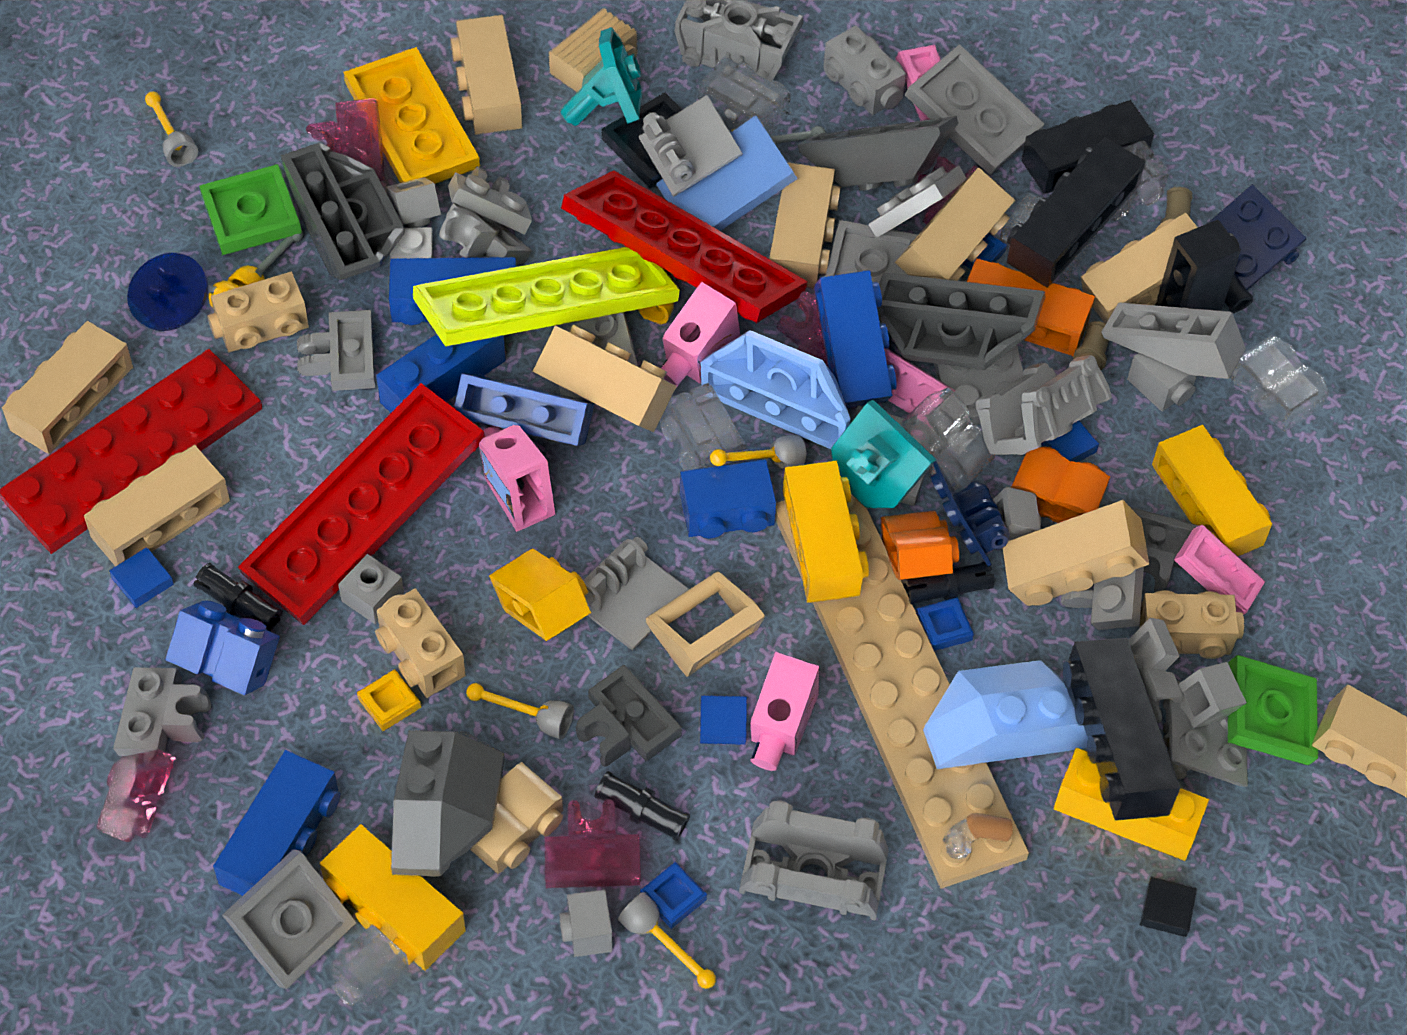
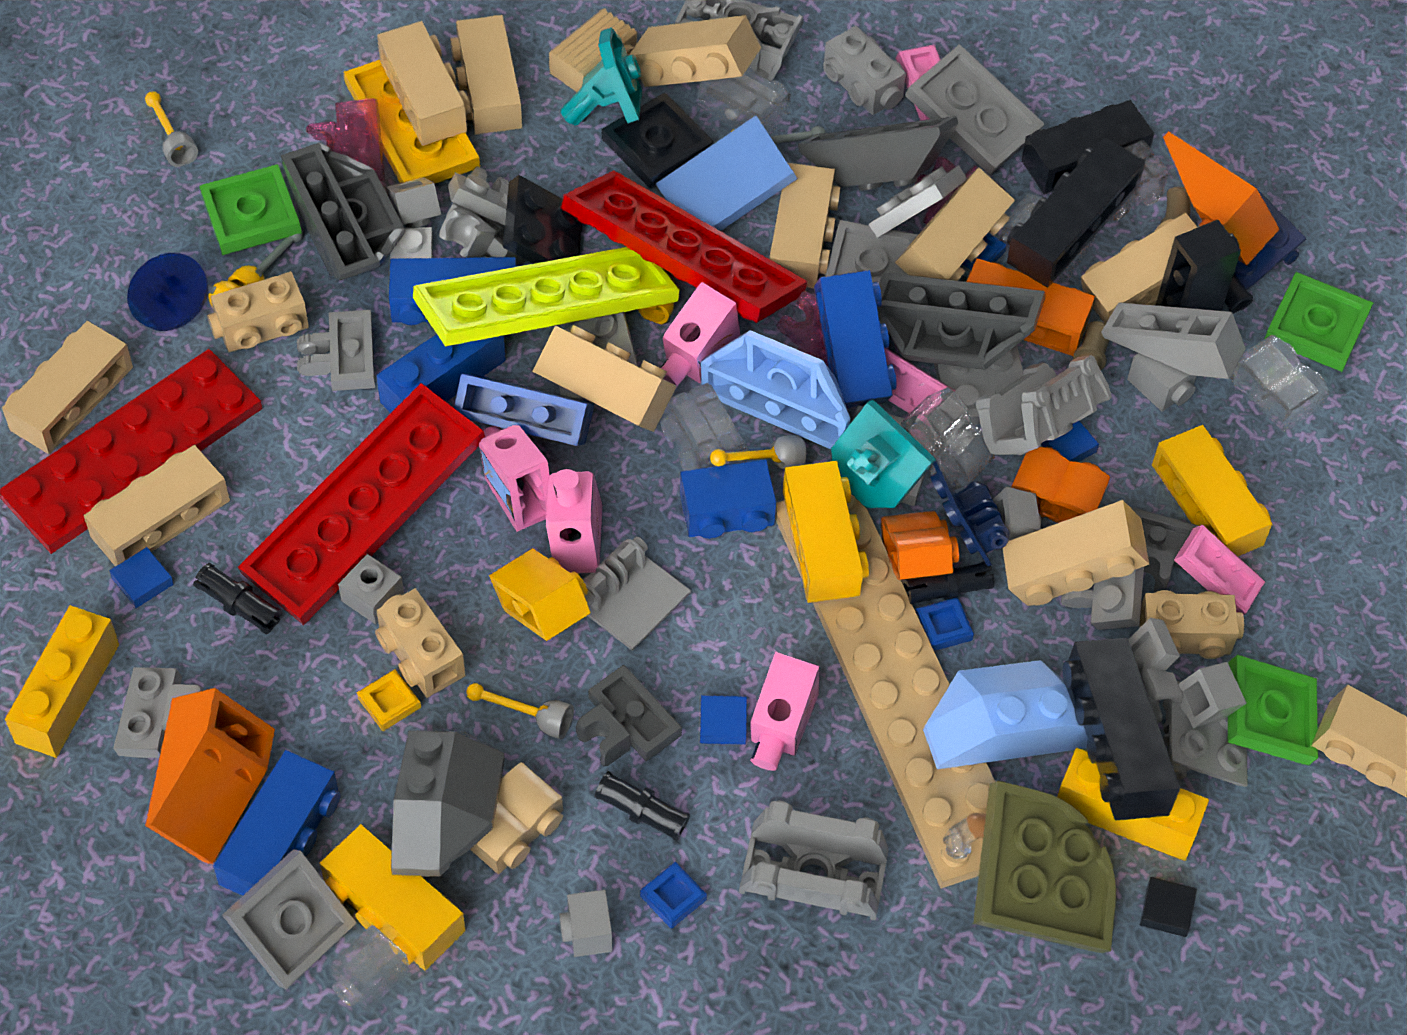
(62, 681): none -> yellow brick
(133, 786): clear pink plate -> none
(207, 771): none -> orange slope
(223, 646): piece -> none
(423, 82): none -> tan brick
(537, 225): none -> black plate
(575, 504): none -> bright pink torso
(592, 853): clear pink plate -> none
(643, 918): hinge -> none
(688, 144): light grey hinge -> none
(694, 656): tan tile -> none
(696, 51): none -> tan brick
(1043, 871): none -> olive plate
(1223, 197): none -> orange slope
(1320, 320): none -> bright green plate

